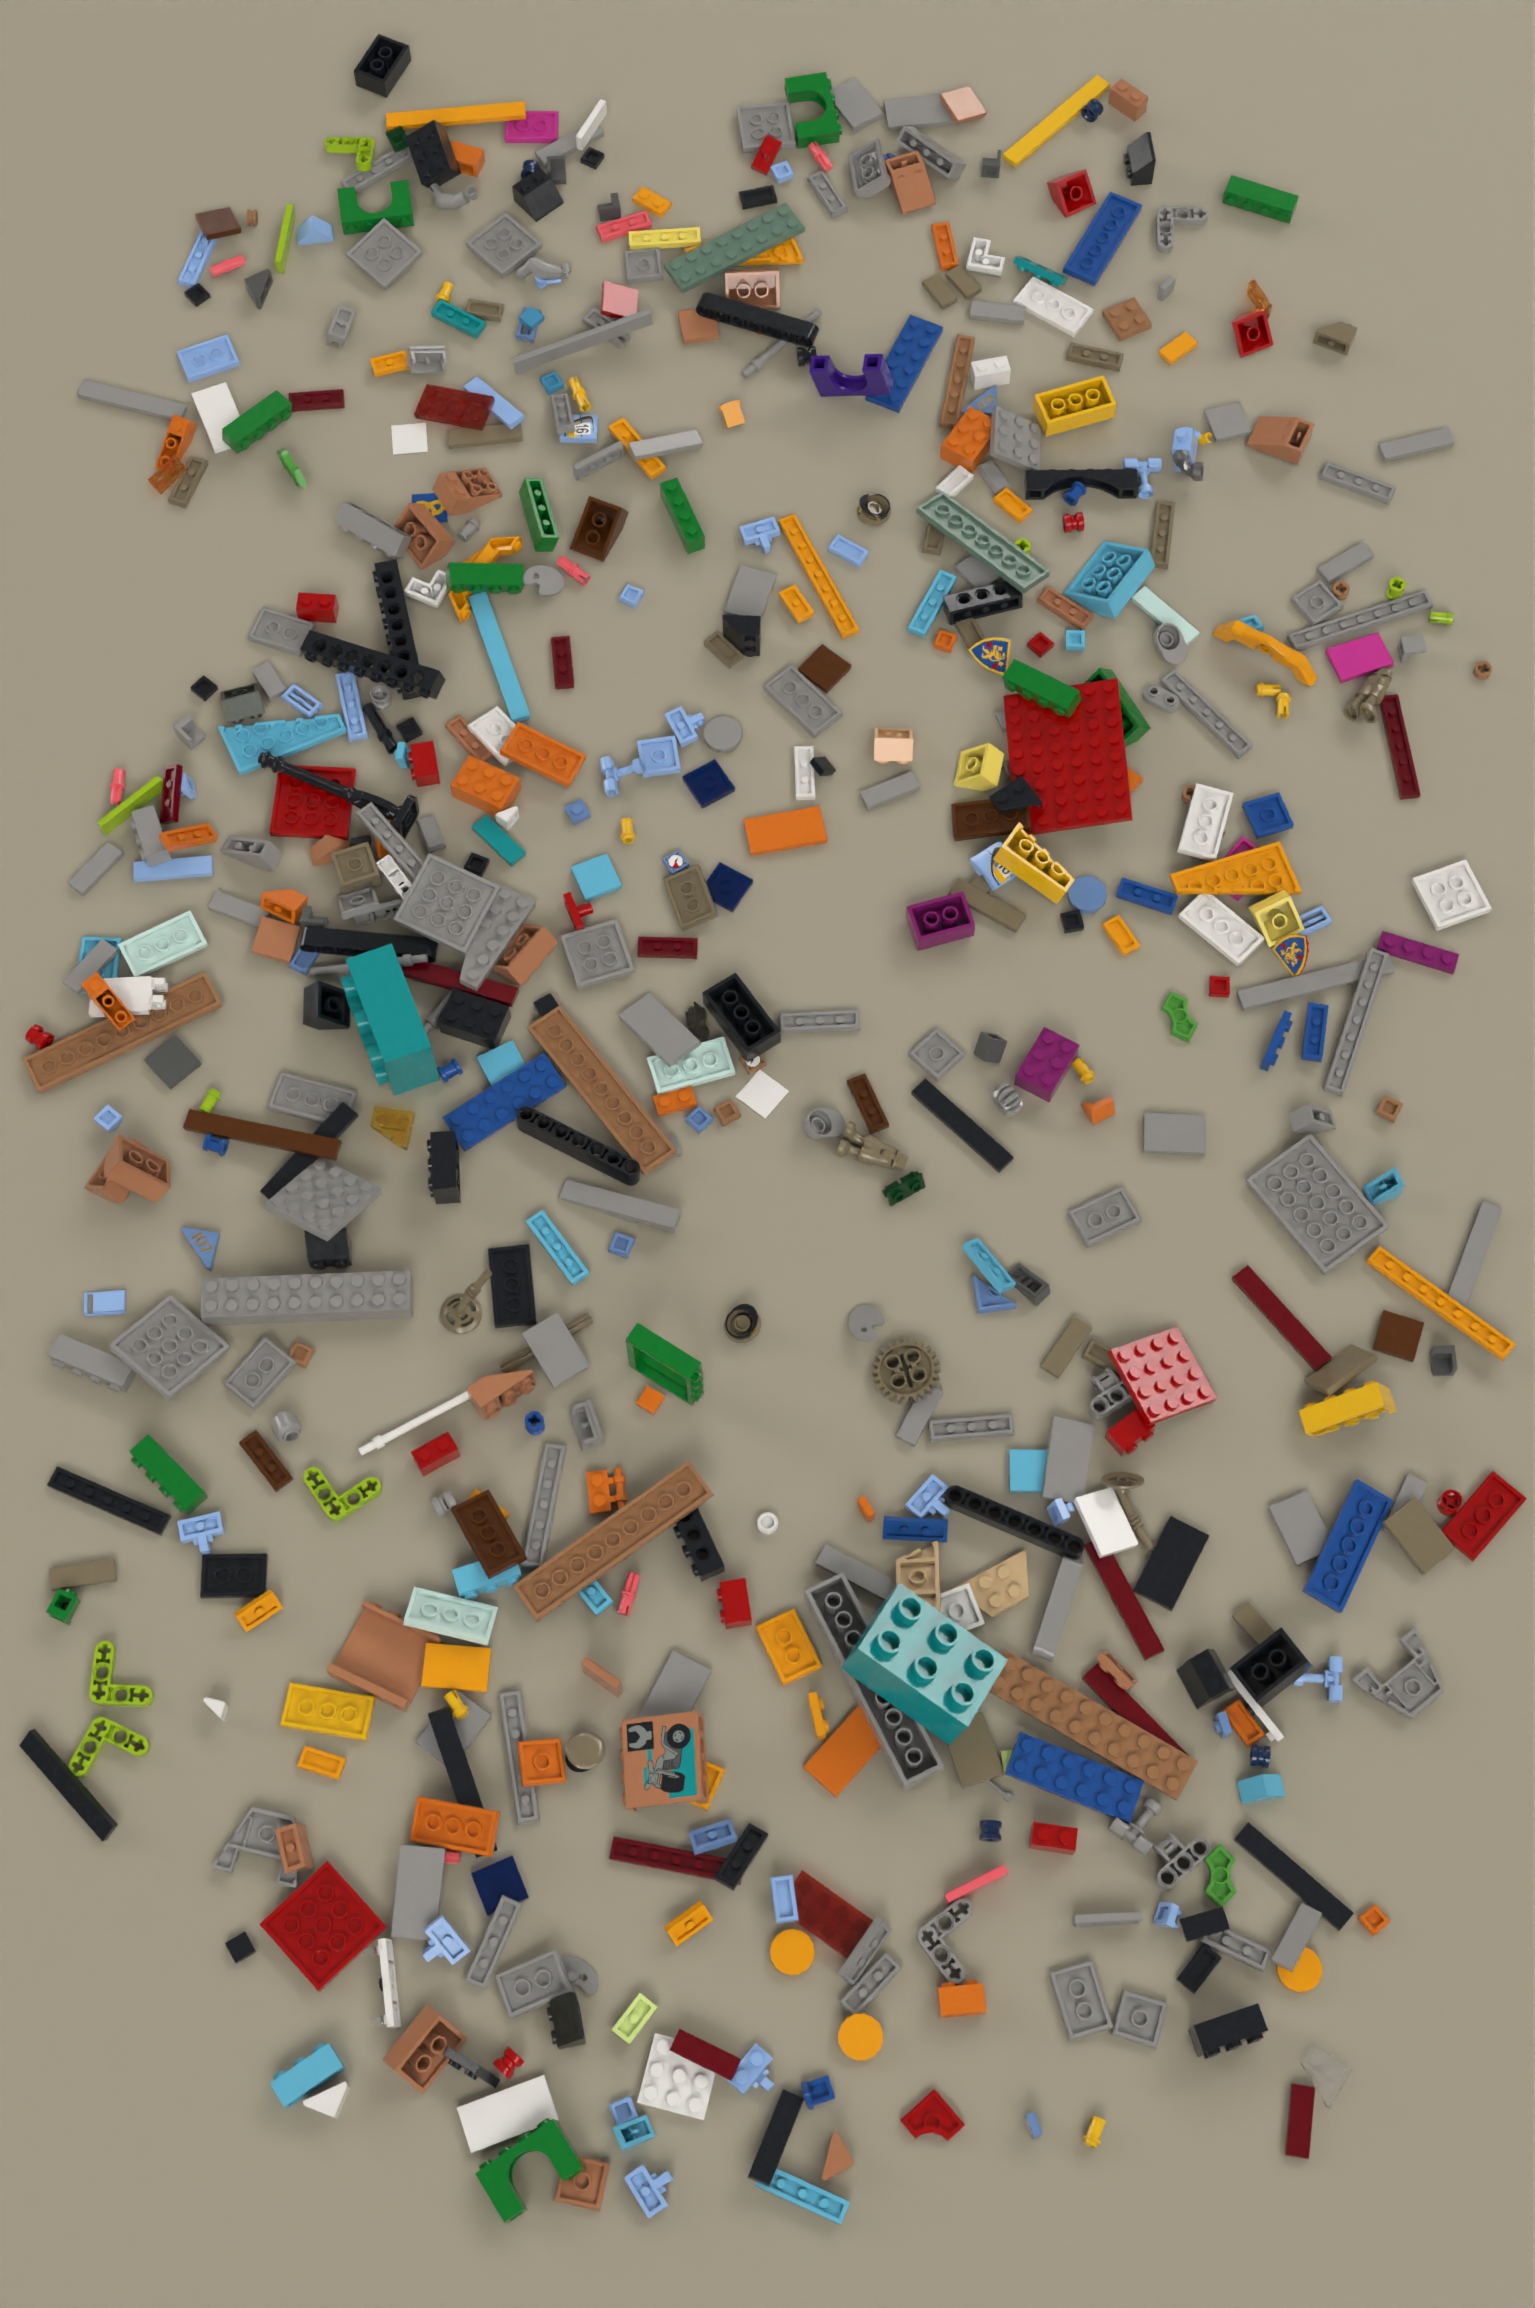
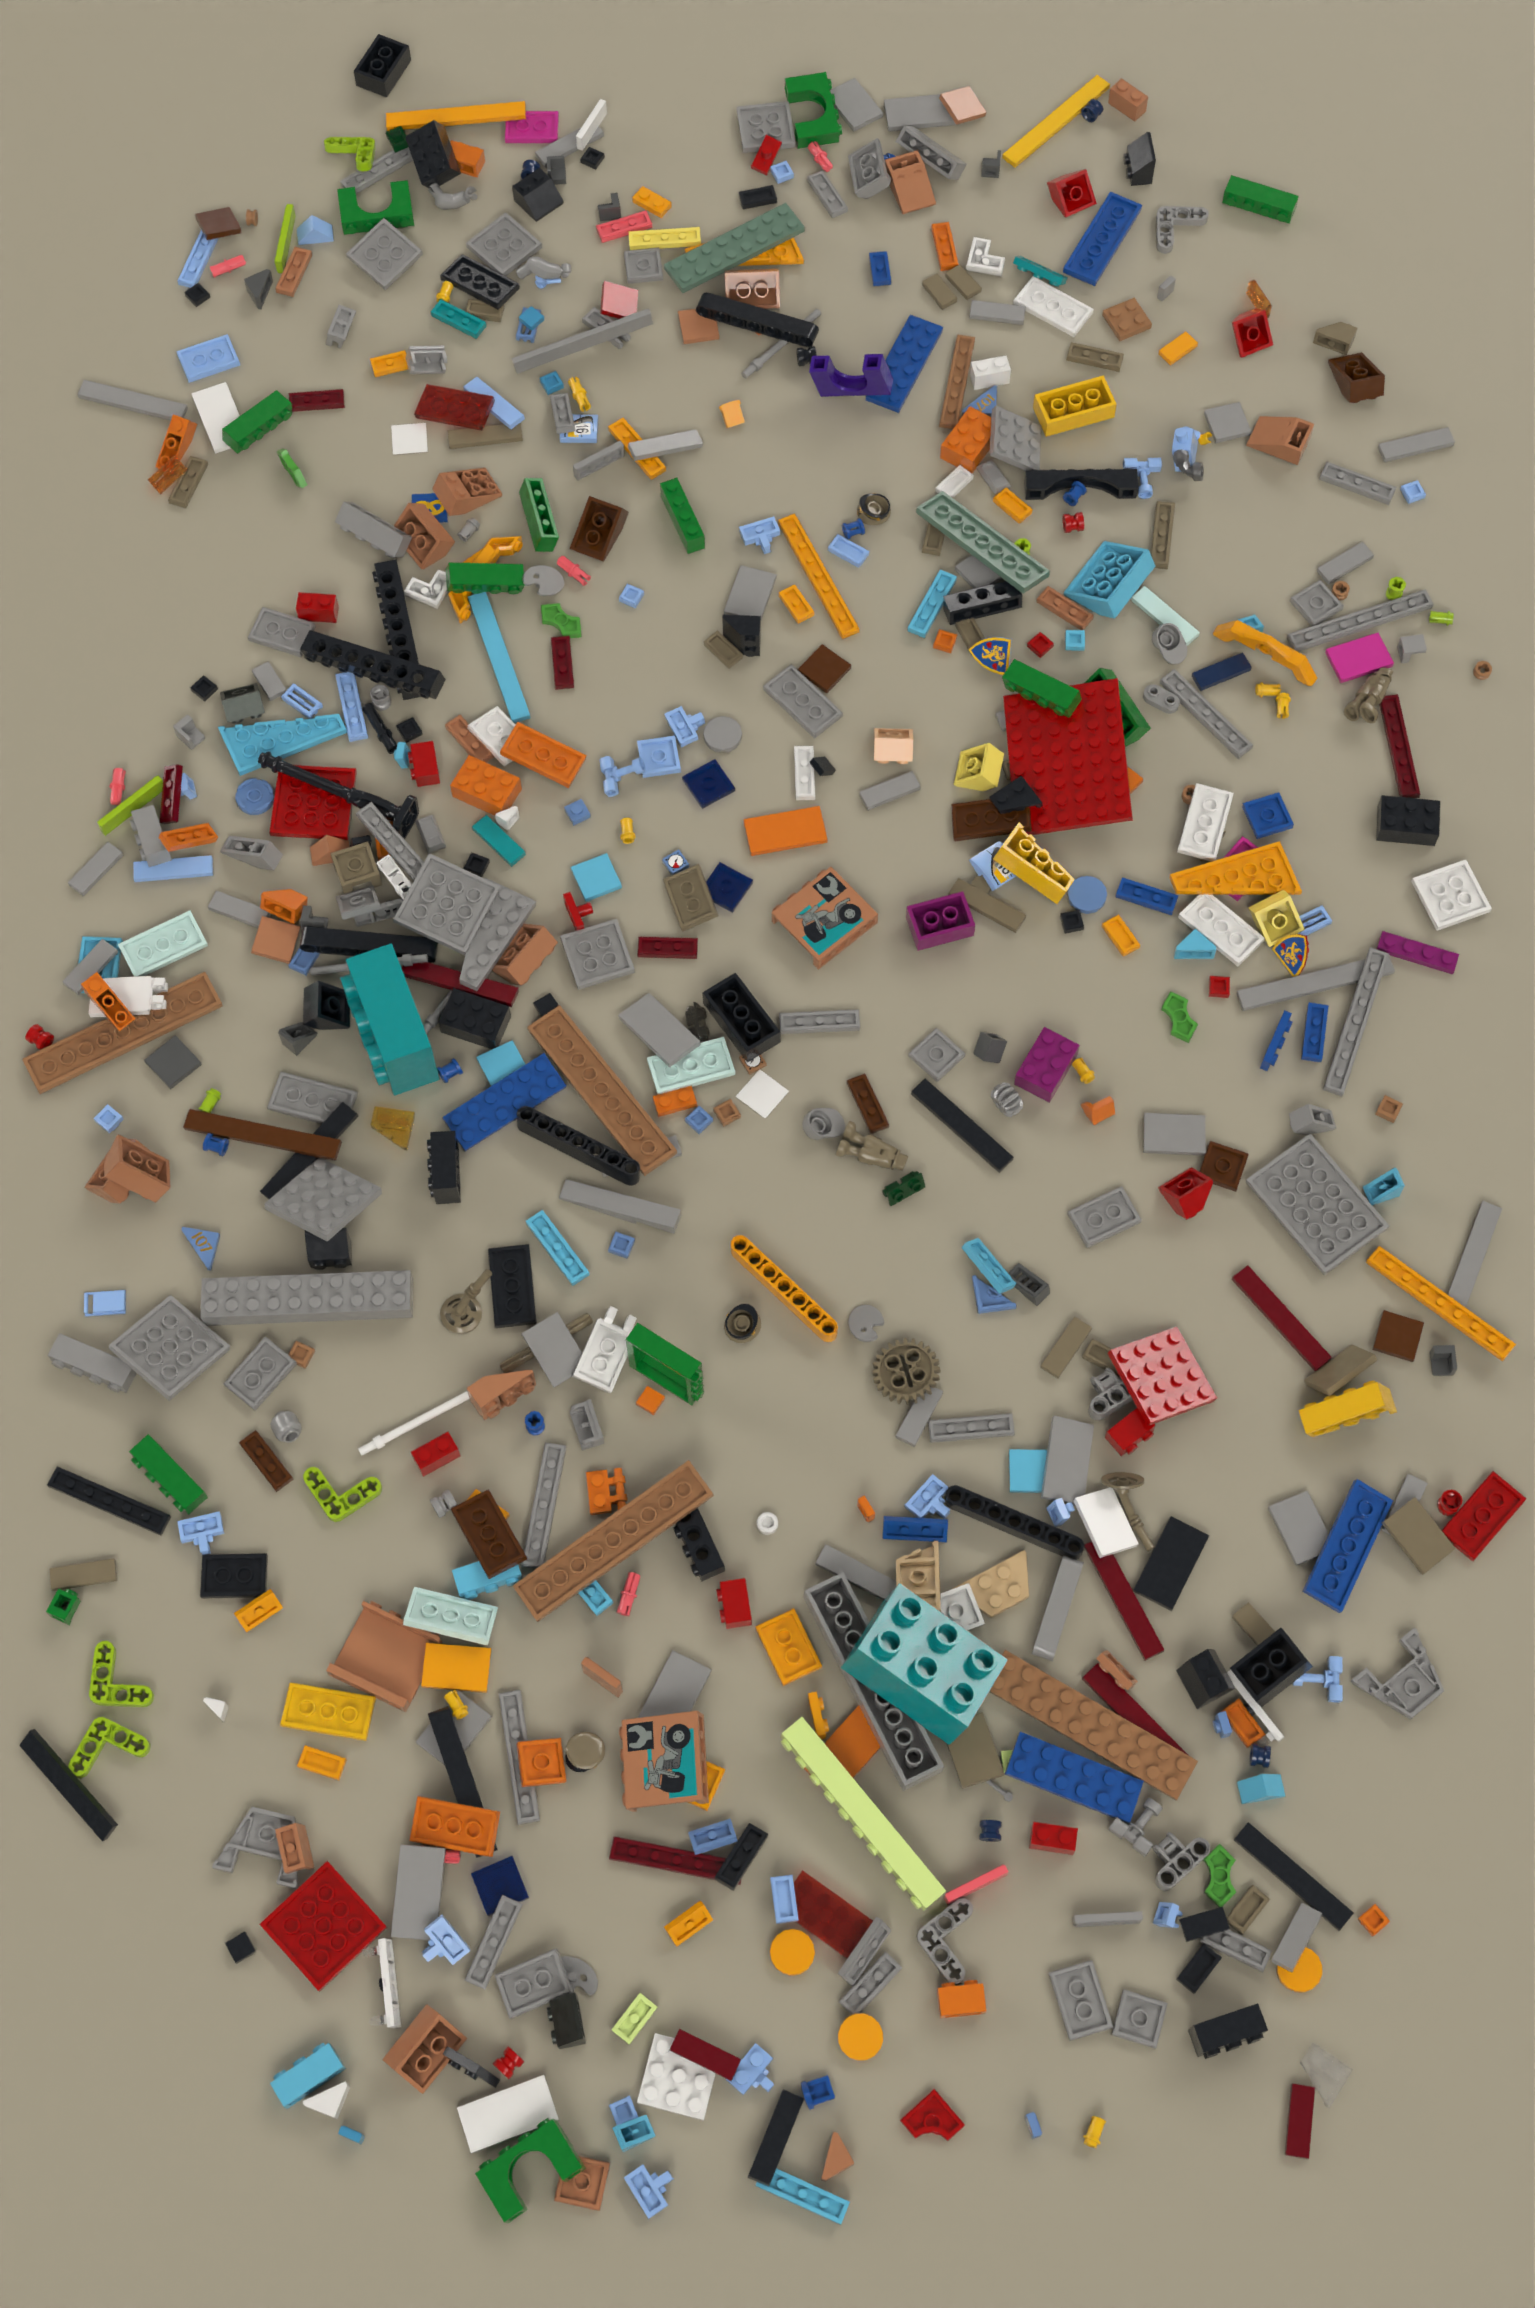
(254, 796): none -> medium blue tile
(293, 271): none -> nougat plate
(296, 1037): none -> dark grey slope
(351, 2134): none -> dark azure tile
(480, 281): none -> black tile
(566, 624): none -> bright green tile
(604, 1352): none -> white tile
(786, 1297): none -> light orange beam
(825, 916): none -> panel
(859, 528): none -> blue bush
(863, 1814): none -> yellowish green brick
(880, 268): none -> blue plate
(1187, 1192): none -> red slope
(1195, 947): none -> medium azure slope
(1221, 671): none -> dark blue tile
(1224, 1165): none -> reddish brown tile
(1247, 1909): none -> dark tan tile
(1357, 377): none -> reddish brown slope
(1408, 820): none -> black brick
(1413, 491): none -> light blue tile

